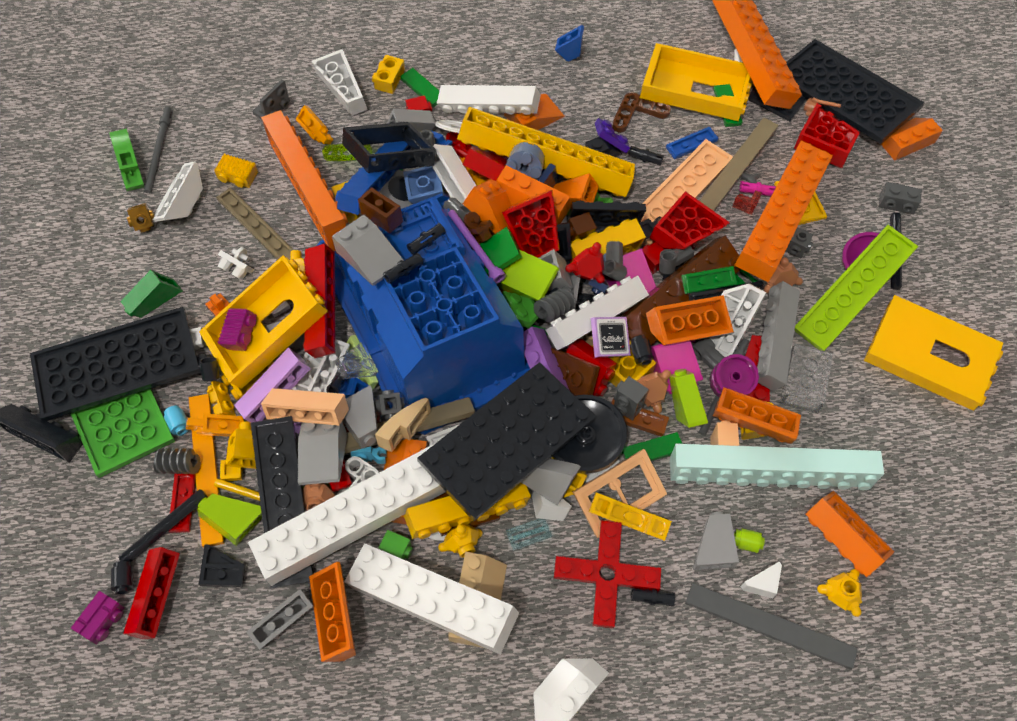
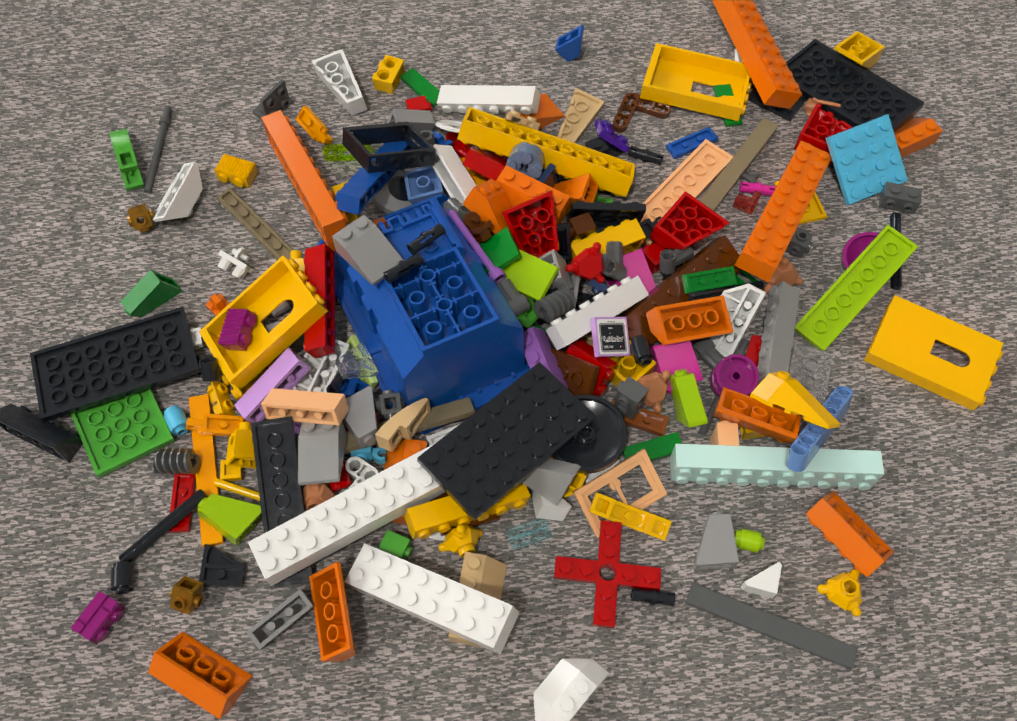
(151, 593): red brick -> none
(186, 595): none -> pearl gold brick
(199, 674): none -> orange slope
(380, 210): reddish brown brick -> none
(515, 117): none -> tan wing
(517, 302): none -> dark grey piece
(580, 114): none -> tan wing
(790, 394): none -> yellow wedge
(814, 436): none -> medium blue beam
(861, 49): none -> yellow slope
(866, 159): none -> medium azure plate

